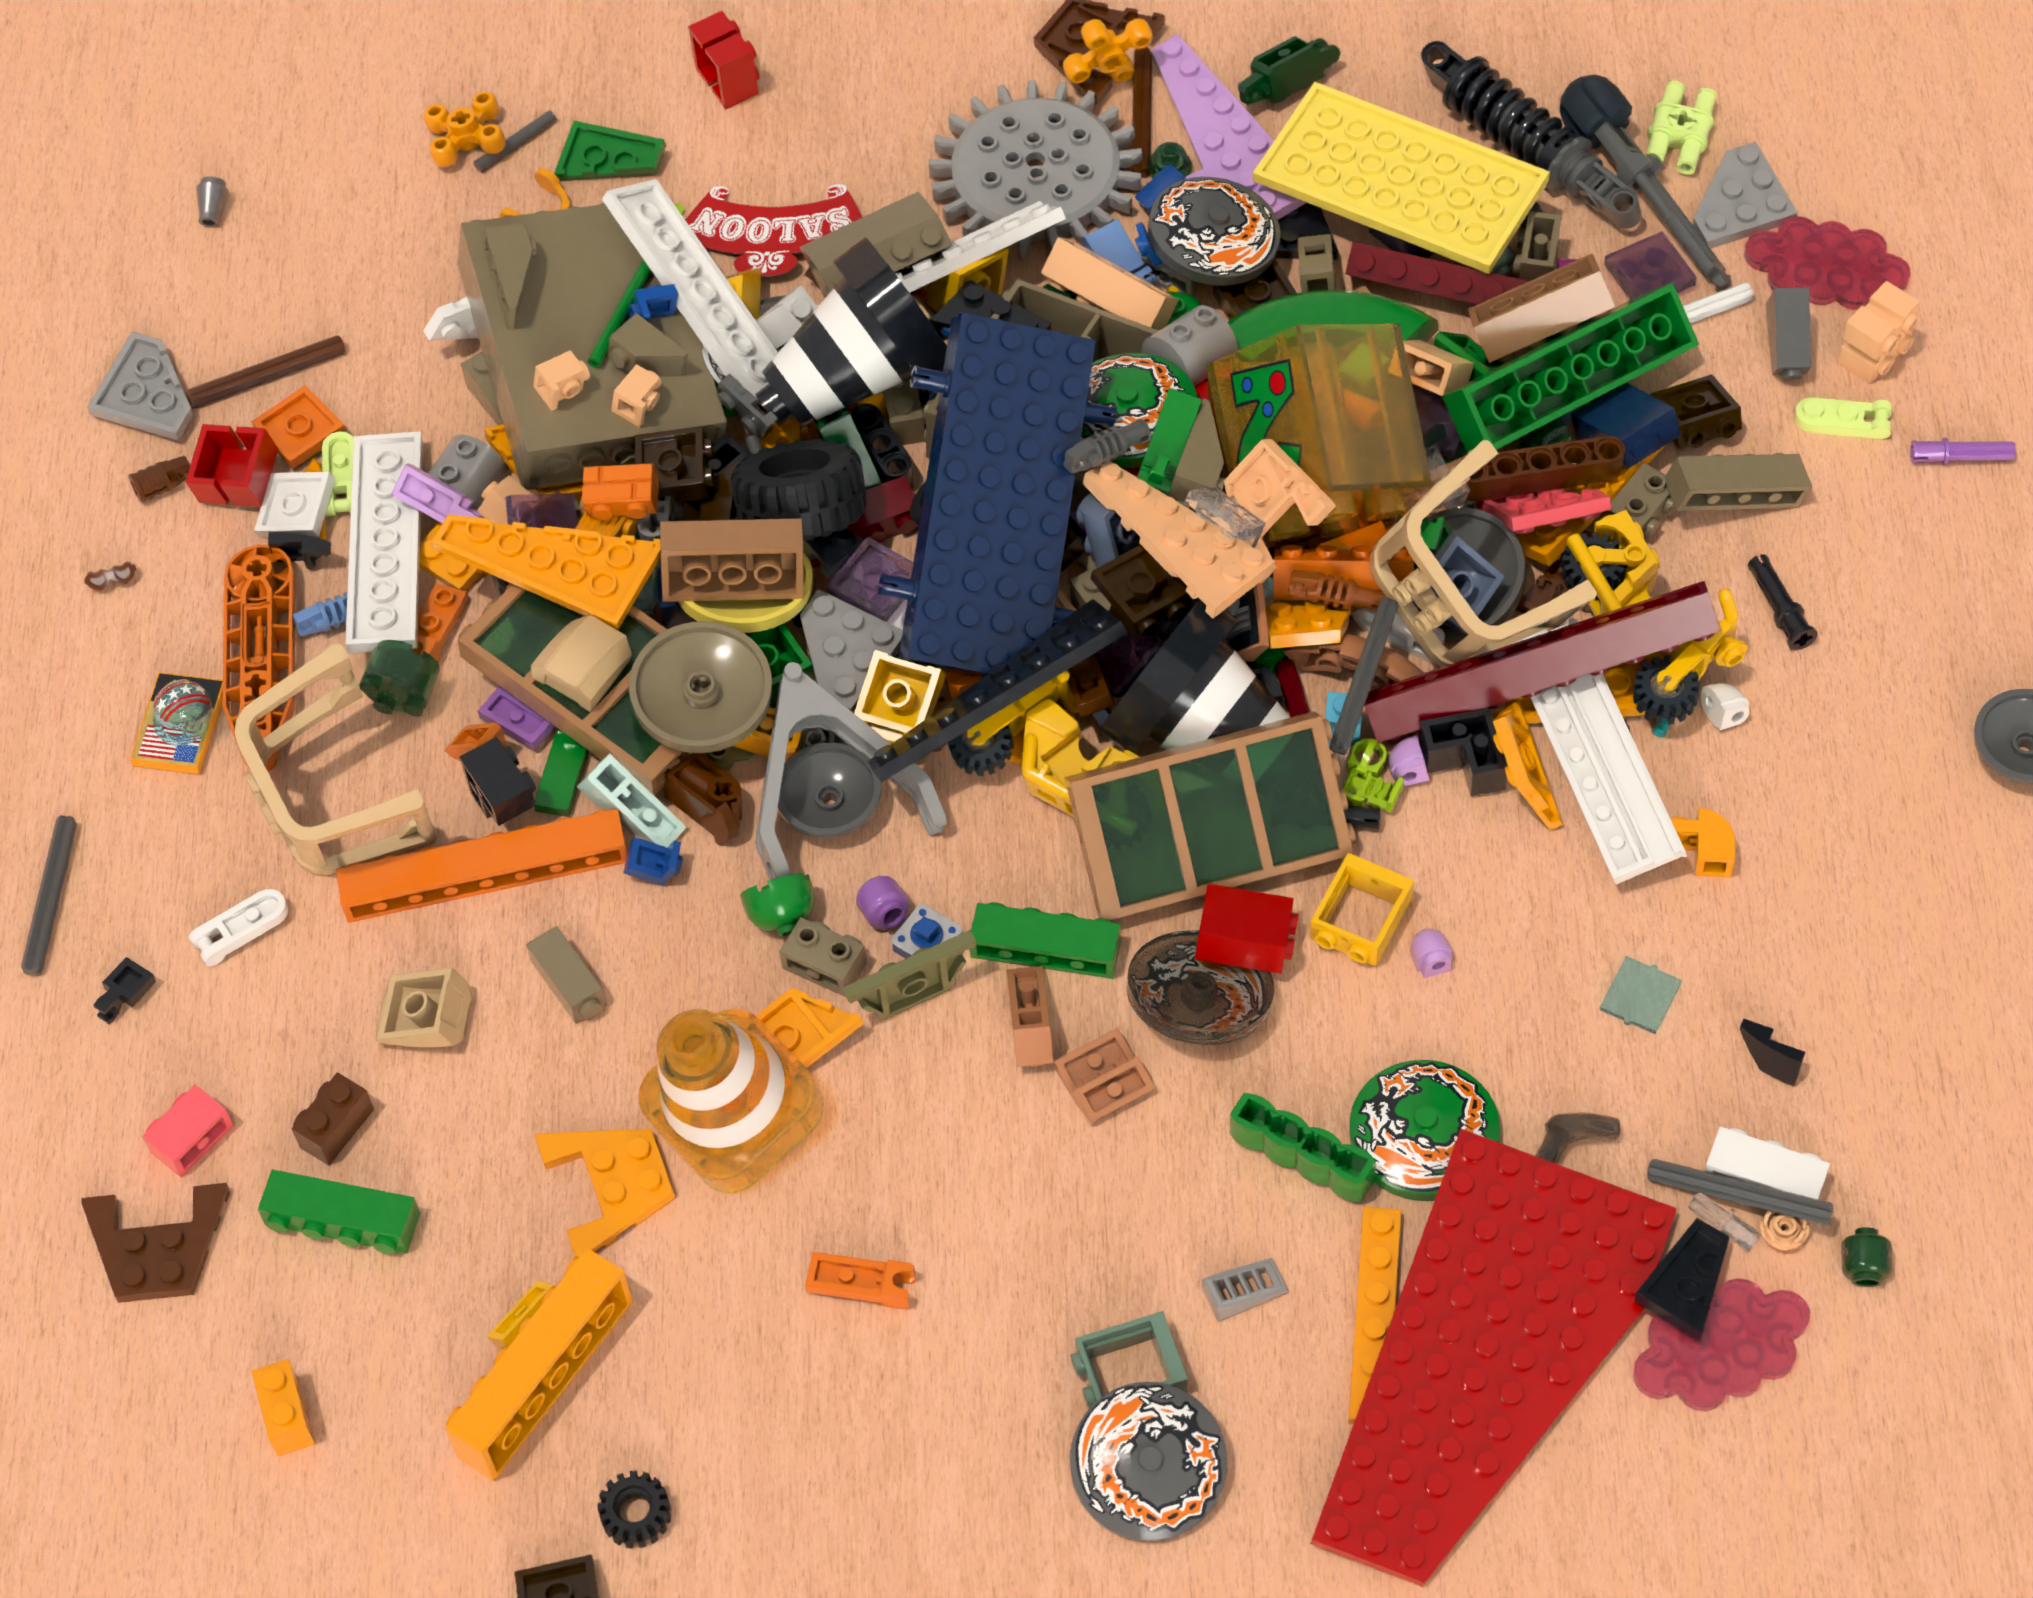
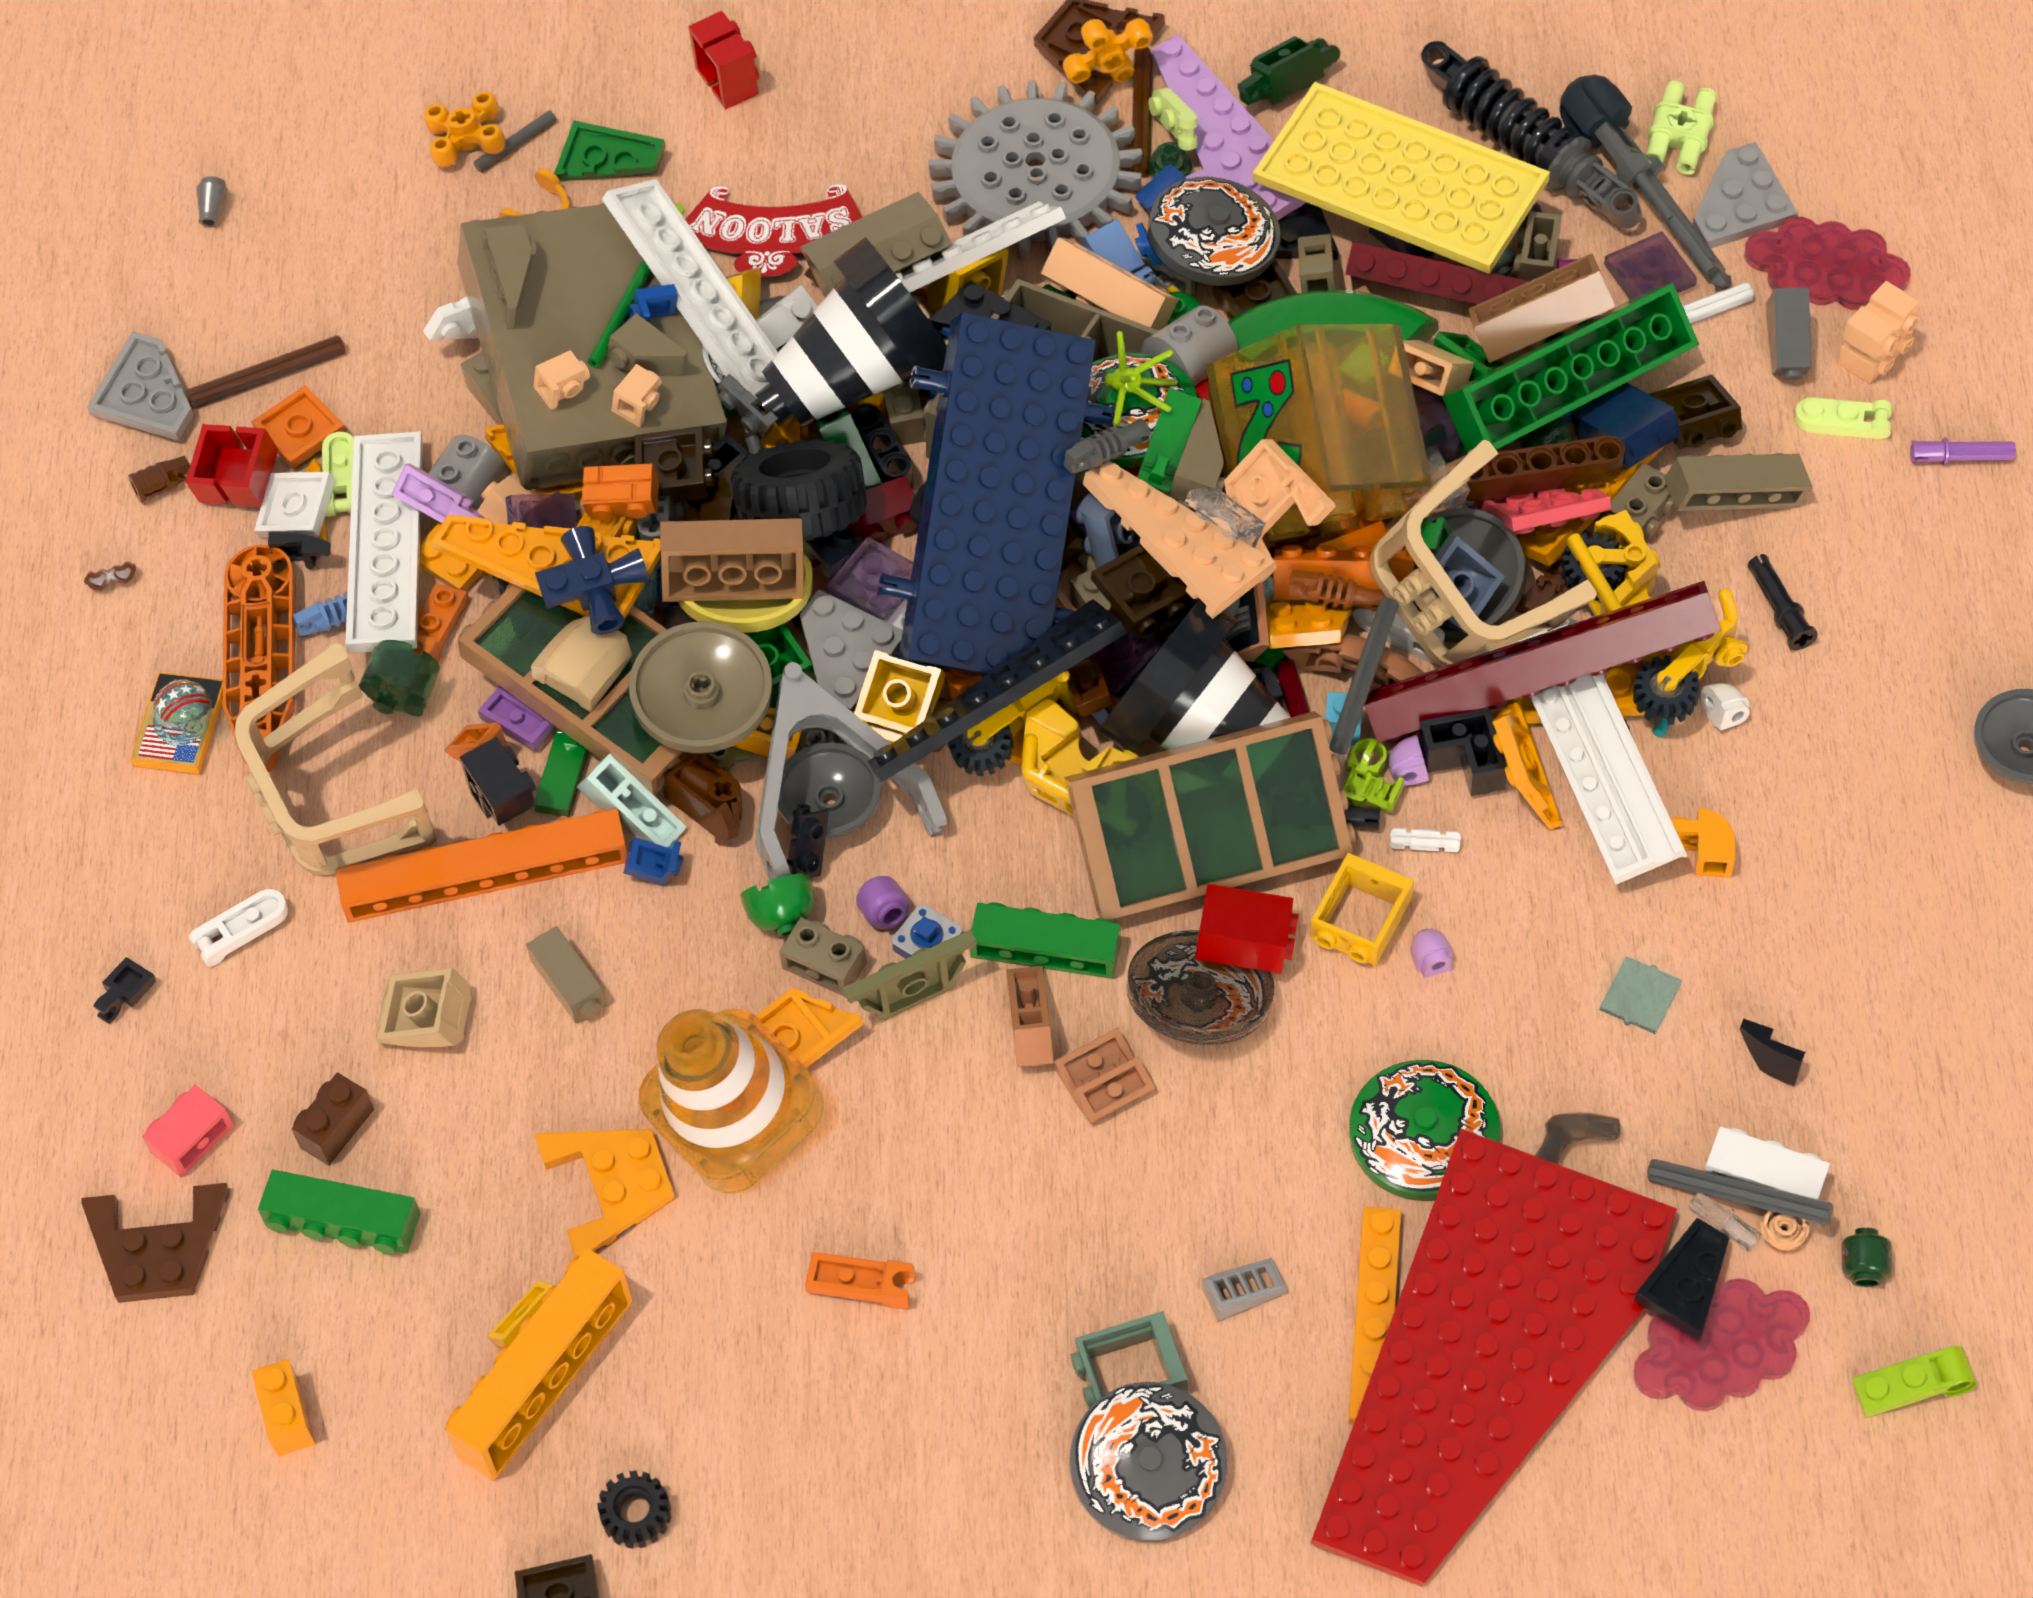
(48, 895): dark grey axle -> none
(590, 579): none -> dark blue brick
(808, 847): none -> black hinge
(1129, 379): none -> lime plant
(1174, 117): none -> yellowish green plate
(1310, 1150): green brick -> none
(1425, 839): none -> white axle
(1915, 1380): none -> lime plate

